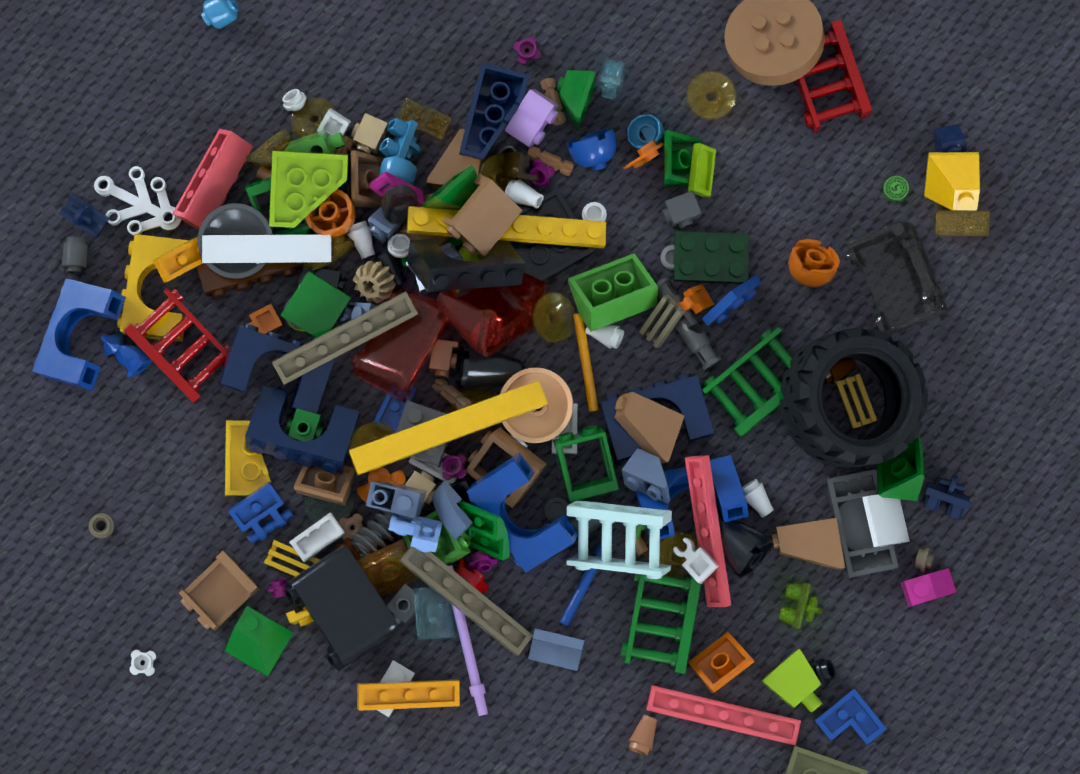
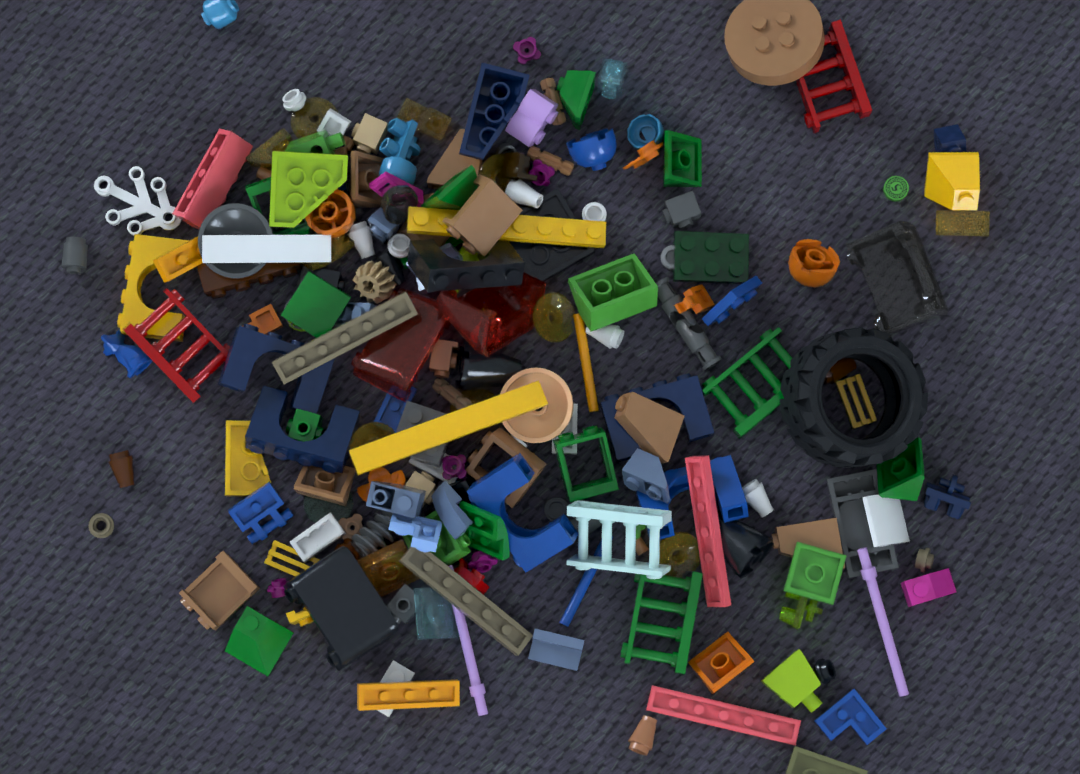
(74, 303): blue arch -> none
(84, 215): dark blue hips -> none
(122, 468): none -> reddish brown cone
(147, 668): white plate -> none
(651, 334): dark tan tile -> none
(698, 562): white plate -> none
(702, 170): lime tile -> none
(713, 83): clear yellow dish -> none
(814, 573): none -> bright green plate
(869, 574): none -> lavender bar

